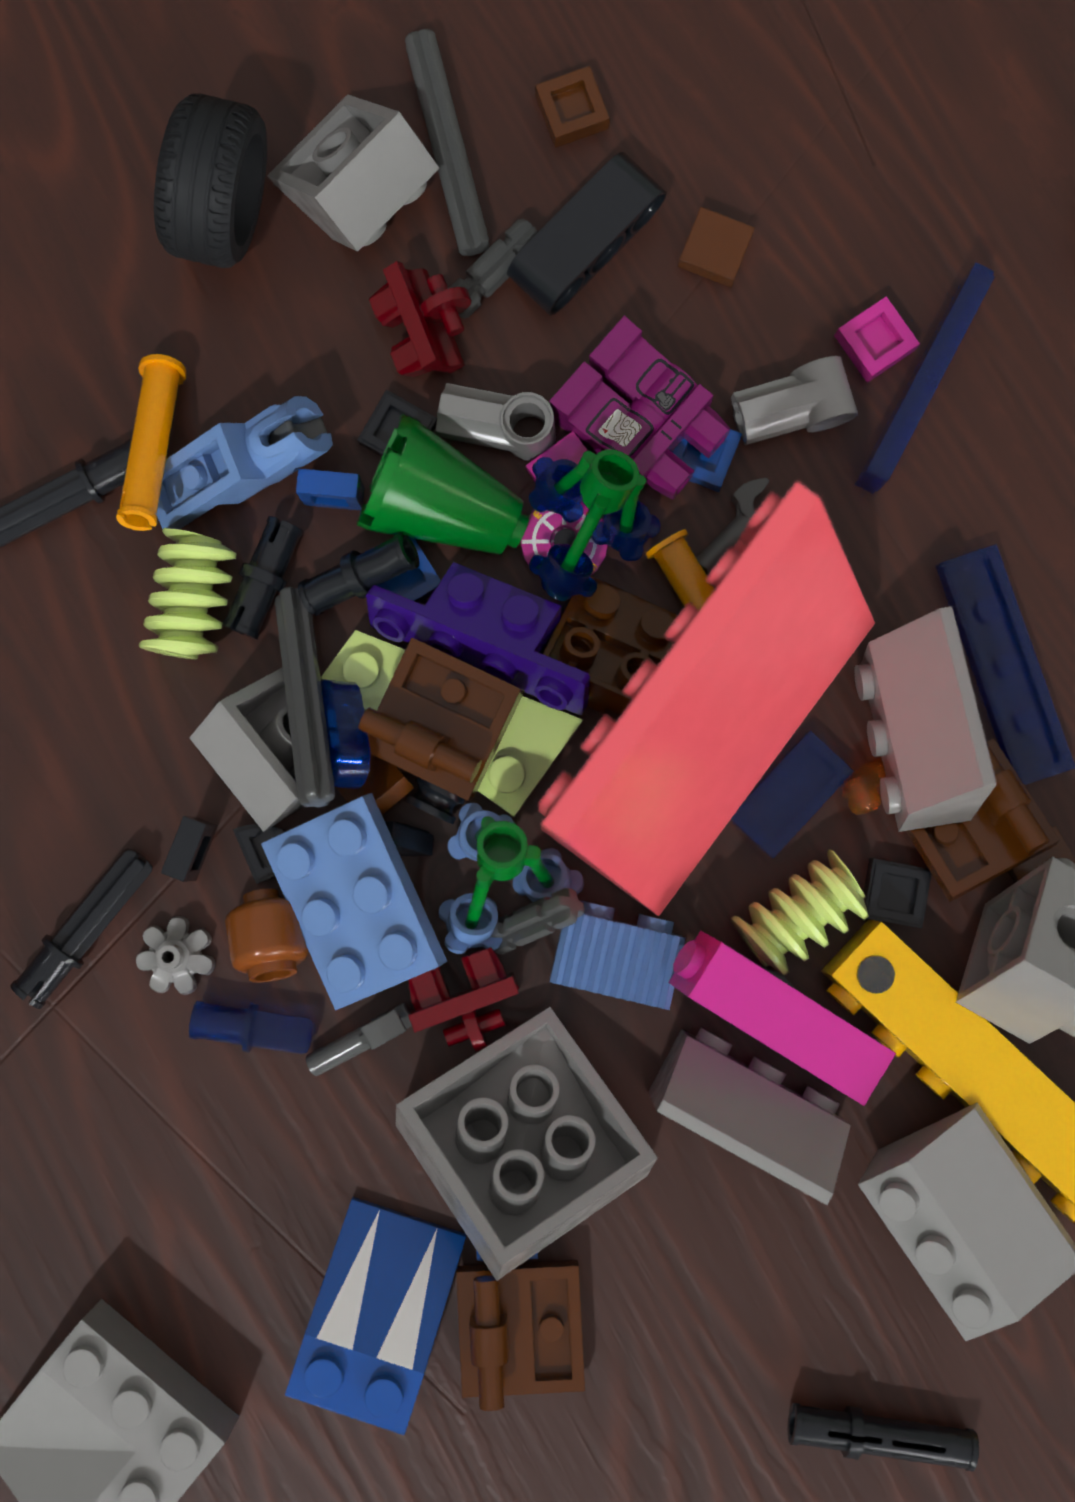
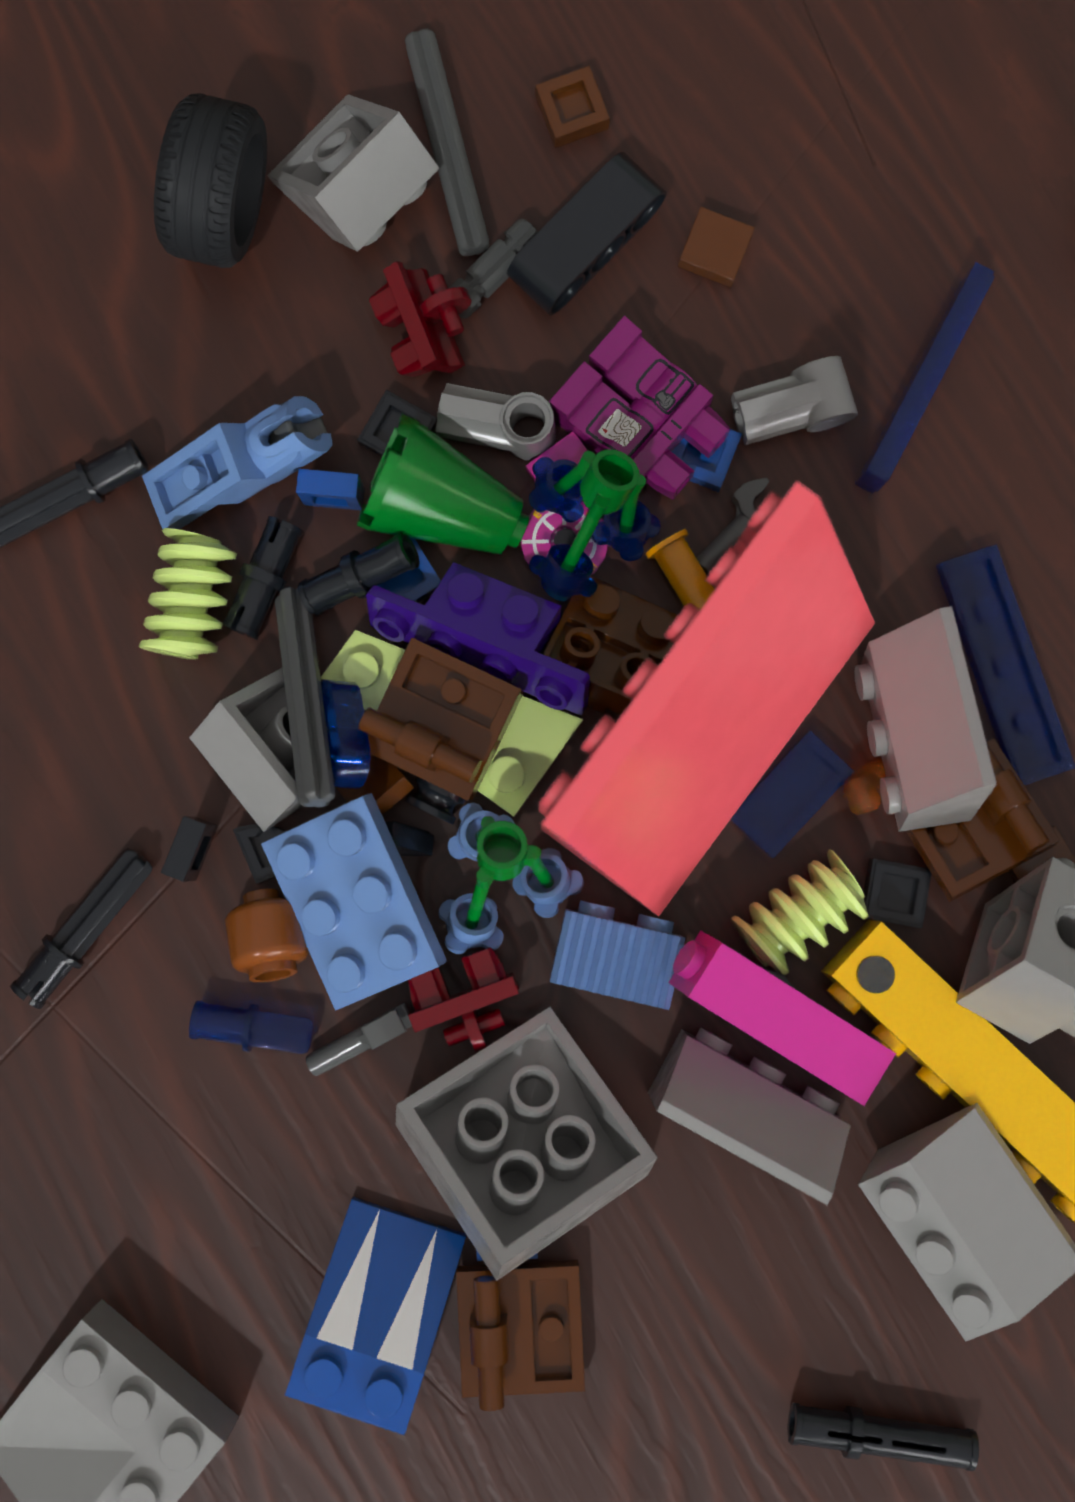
(150, 441): light orange pin -> none
(187, 956): light grey plant -> none
(538, 919): dark grey axle -> none
(876, 339): dark pink tile -> none

